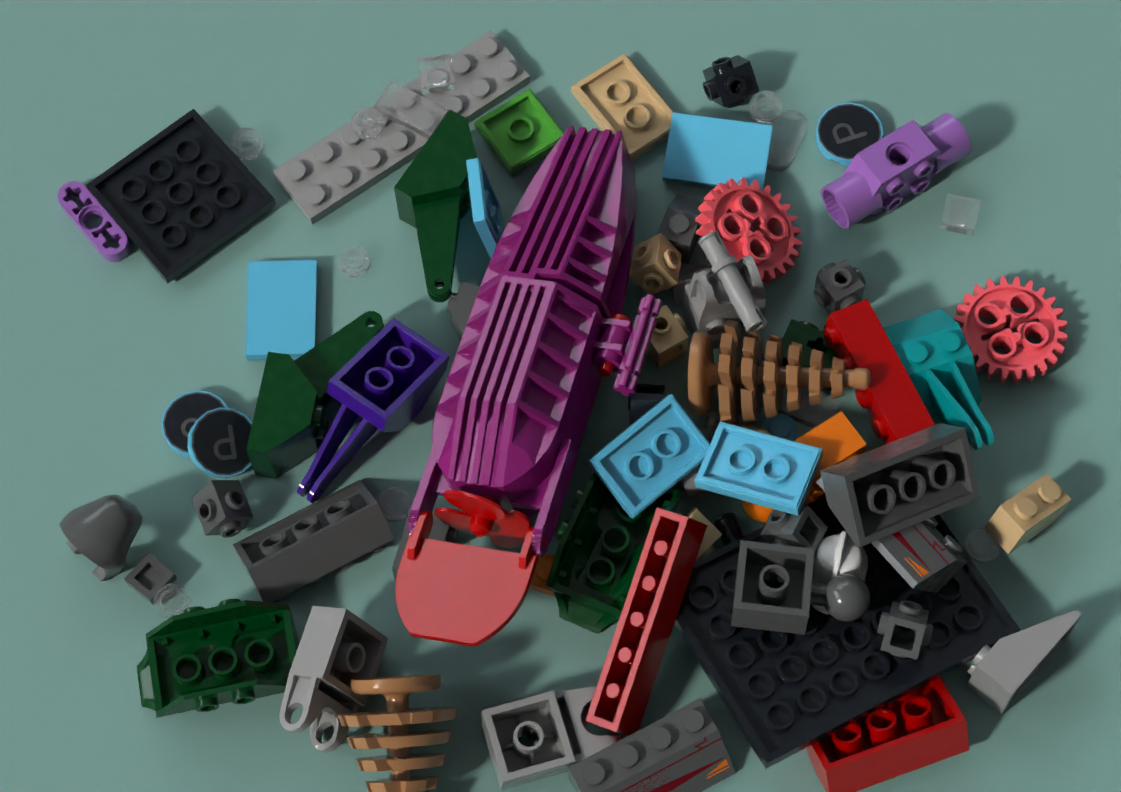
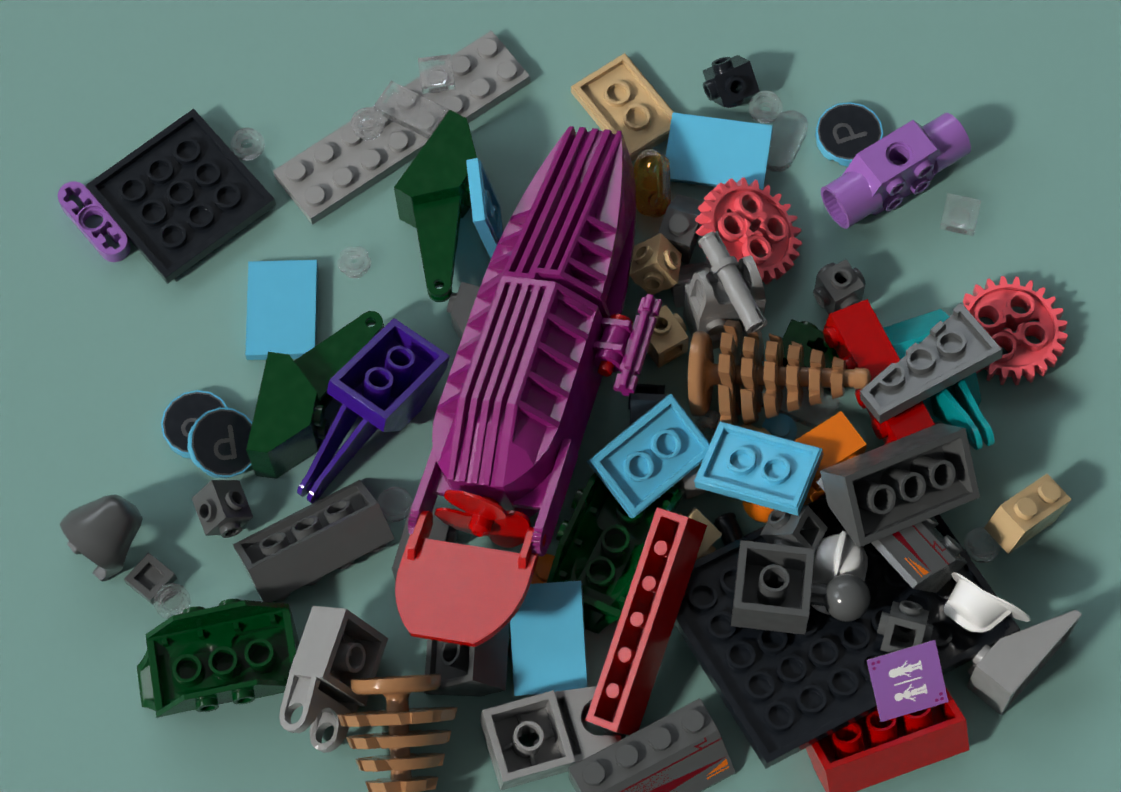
(468, 668): none -> dark grey slope
(519, 131): bright green plate -> none
(549, 639): none -> medium azure tile
(652, 184): none -> clear orange plate
(907, 680): none -> medium lavender sticker
(940, 360): none -> dark grey wing
(978, 609): none -> white piece

